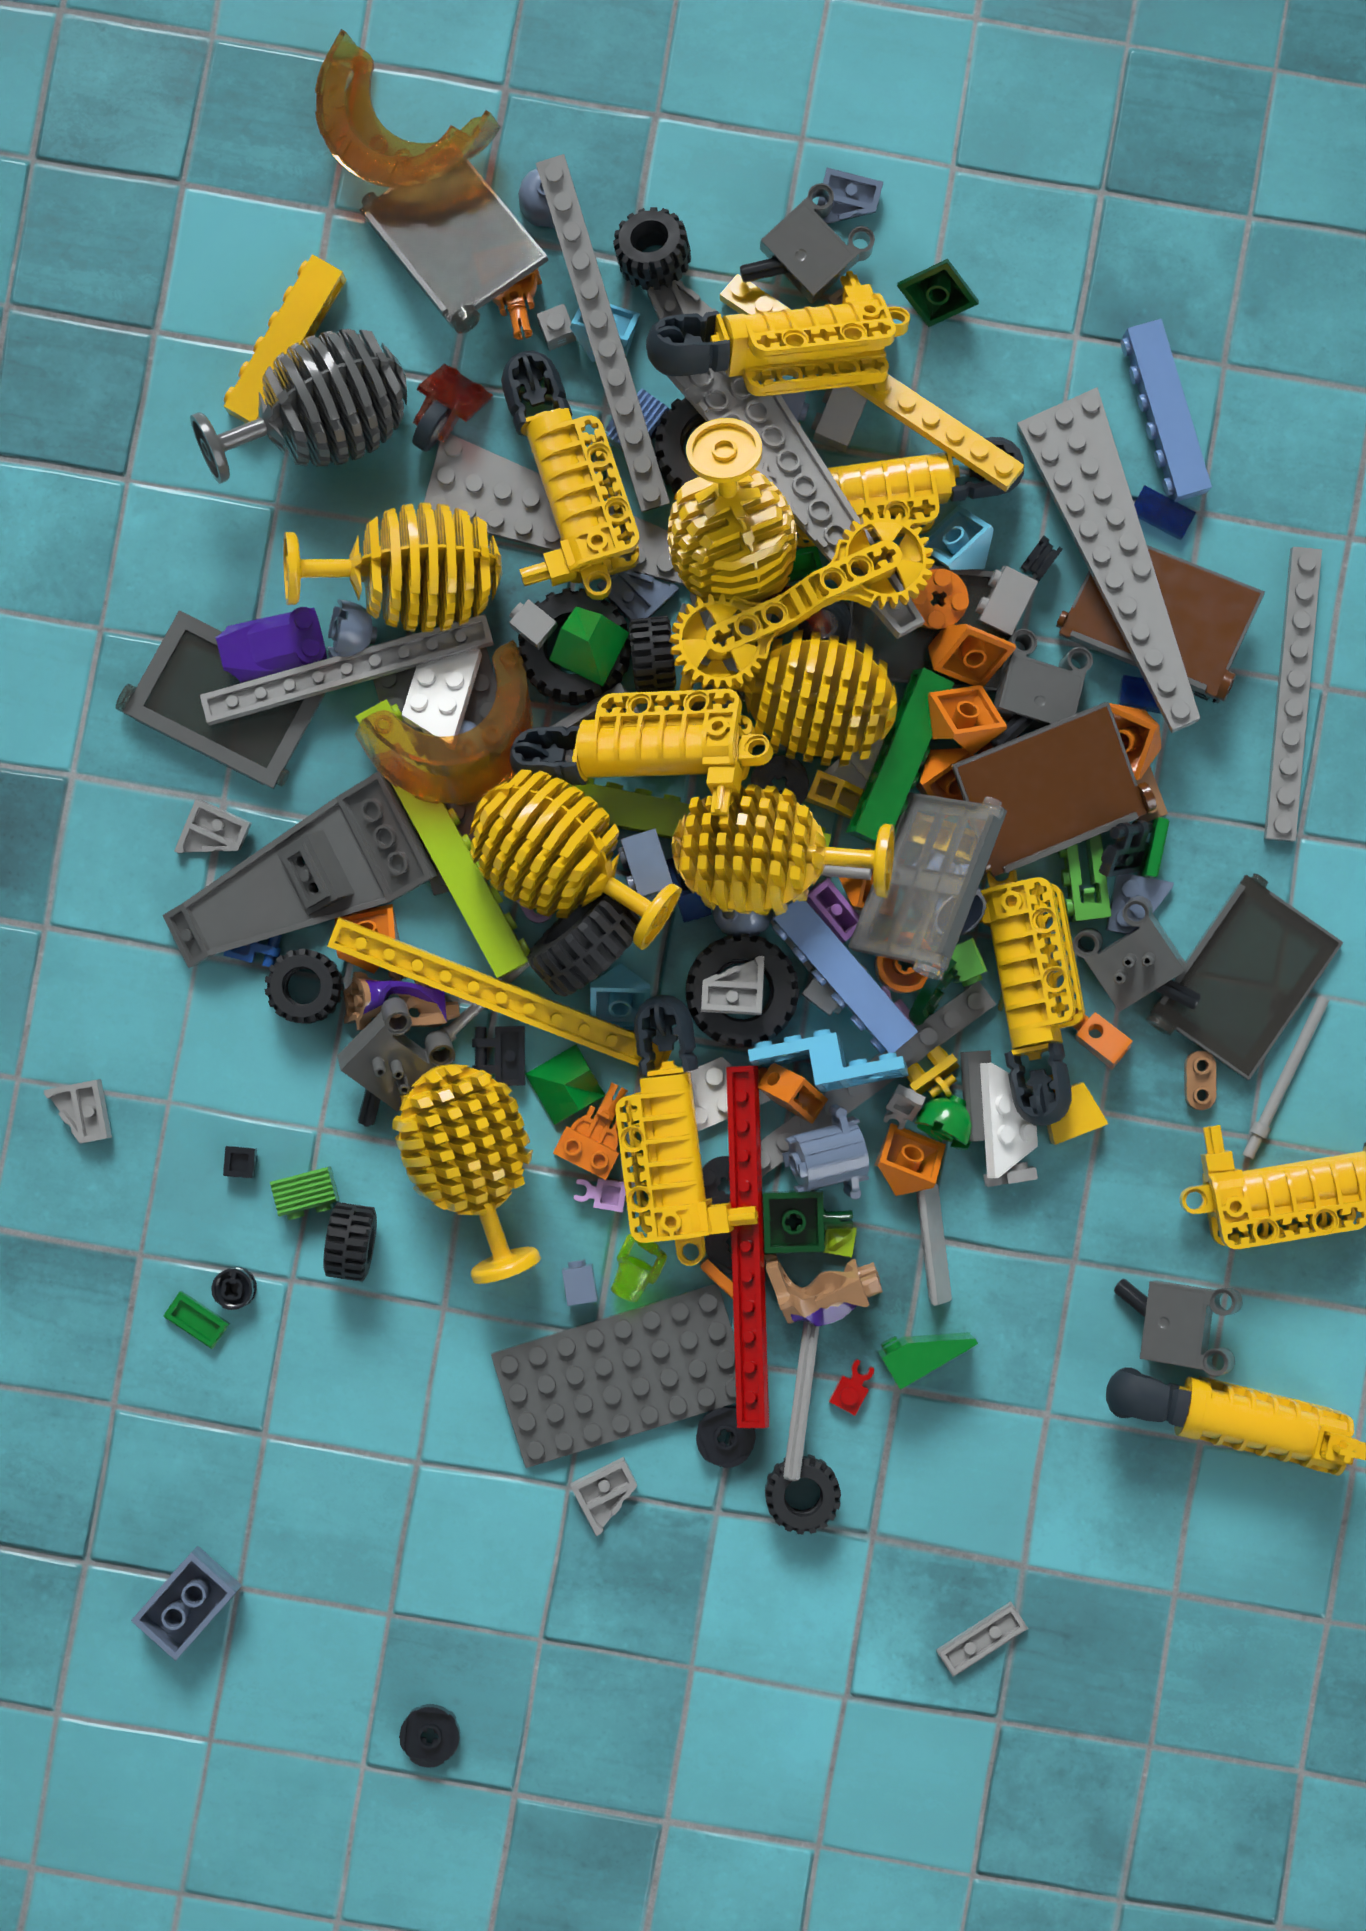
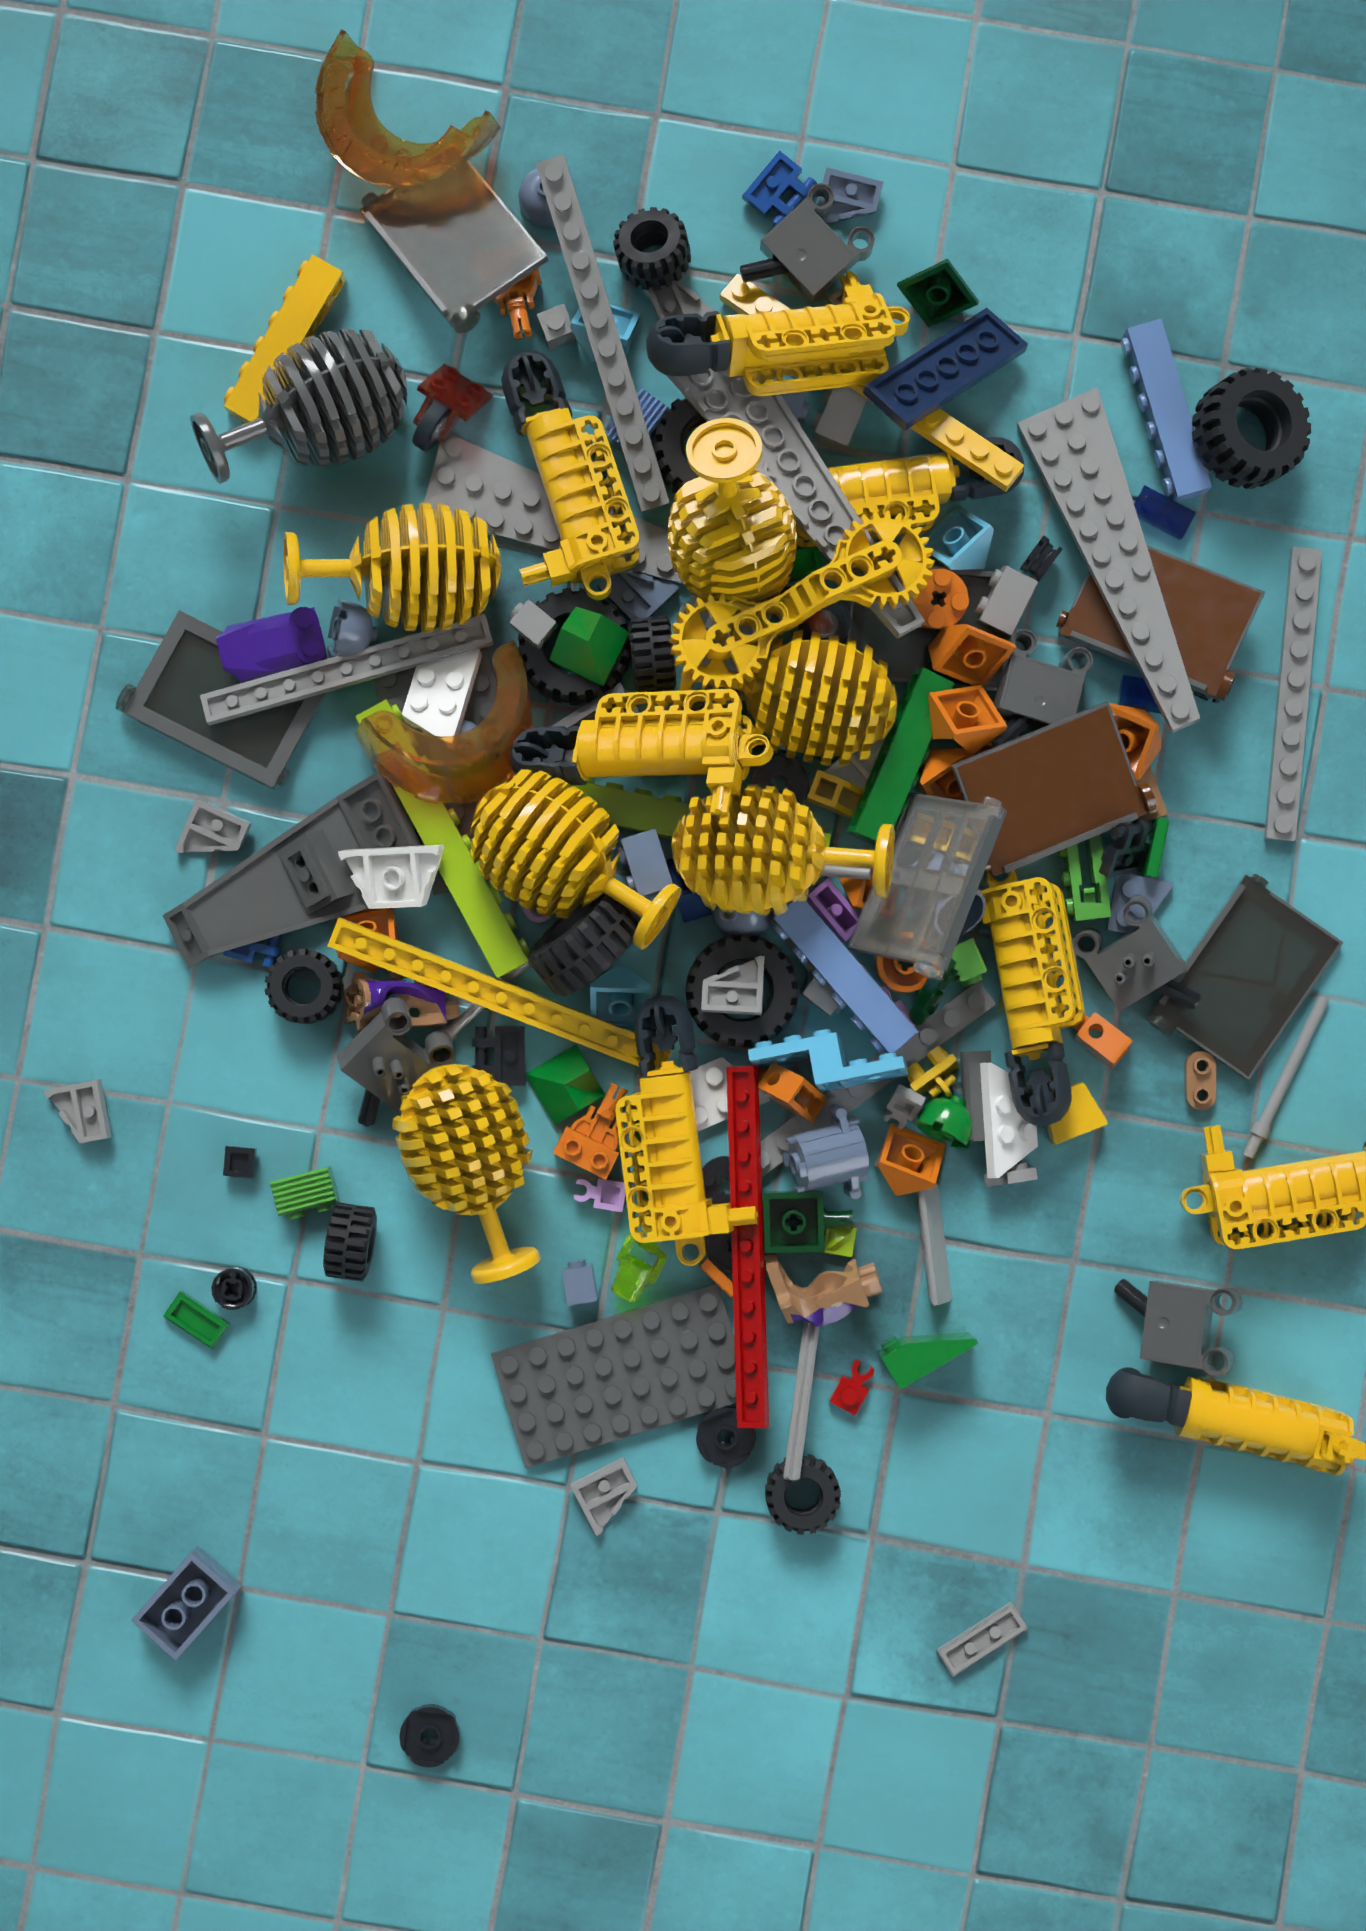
(394, 874): none -> white wing
(773, 183): none -> blue plate
(945, 369): none -> dark blue plate
(1278, 411): none -> black tyre

